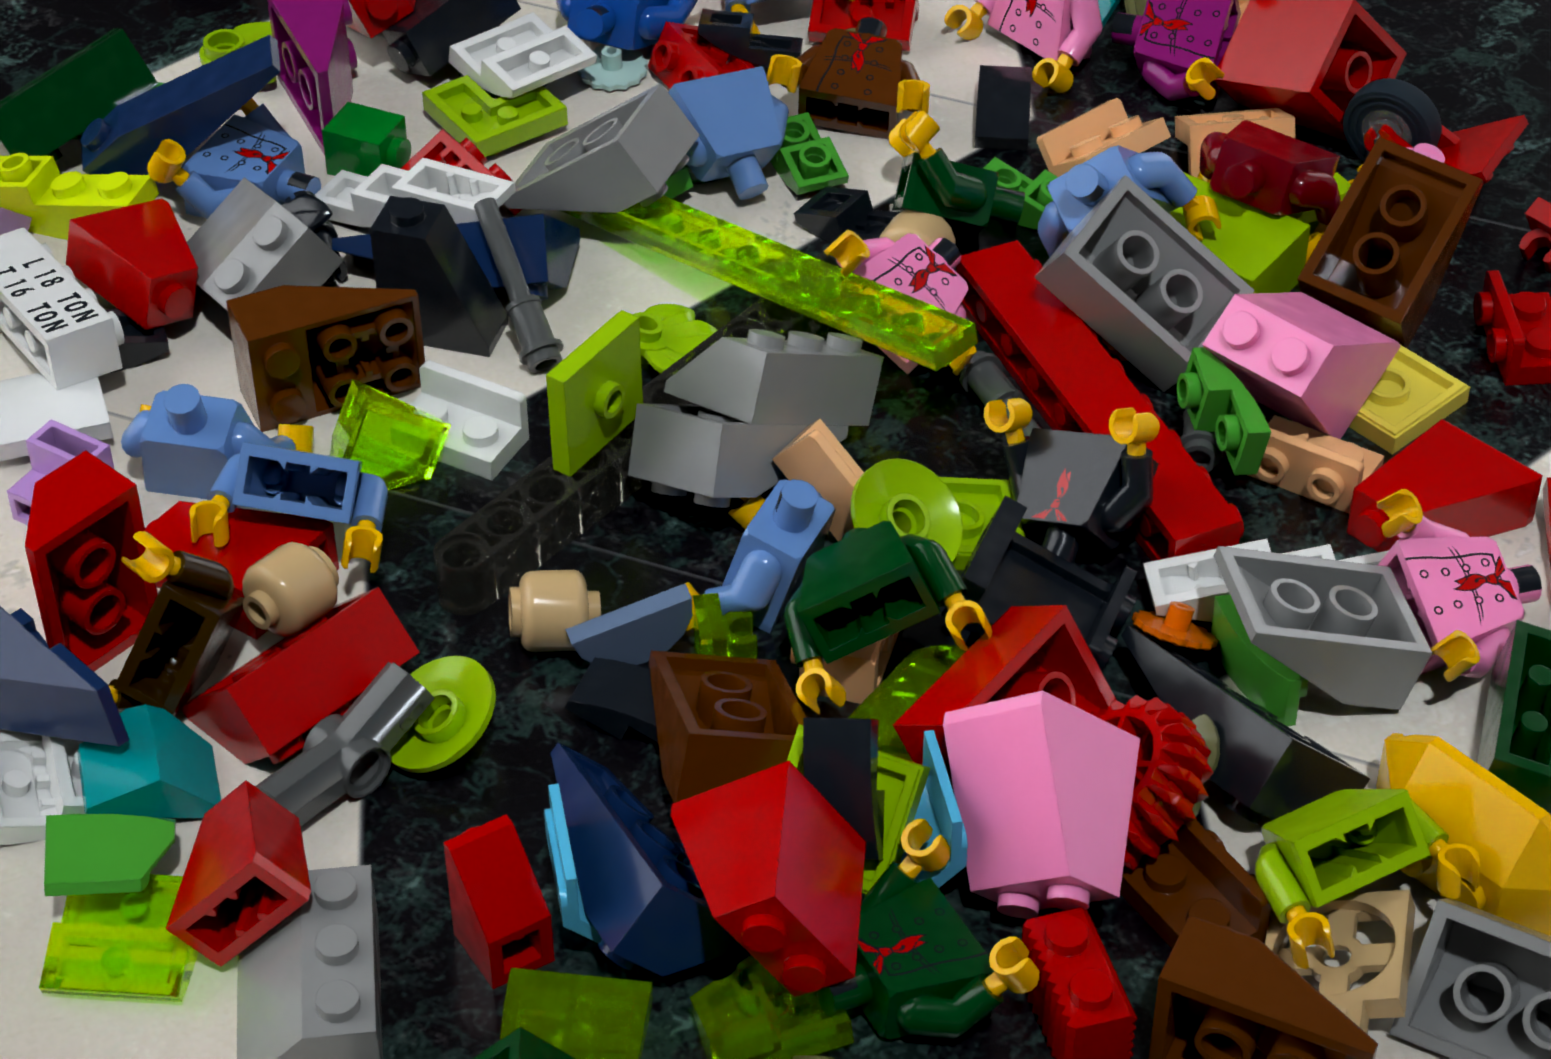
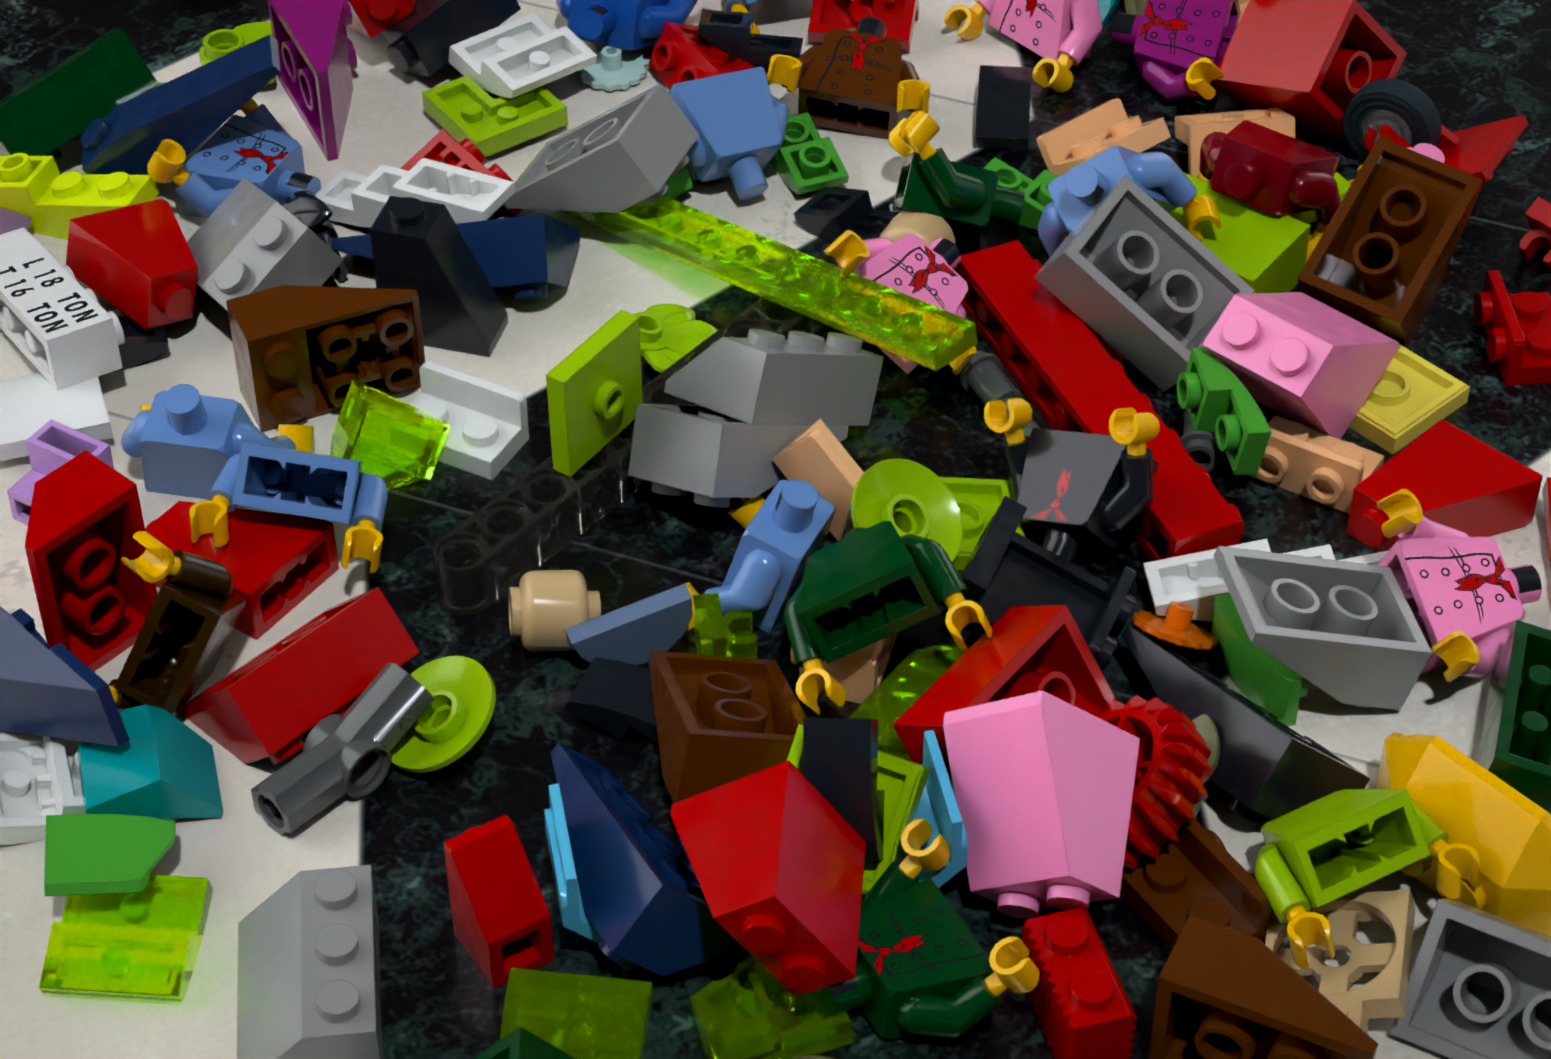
(240, 875): red slope -> none
(290, 589): tan head -> none
(363, 139): green brick -> none
(531, 326): dark grey pin -> none

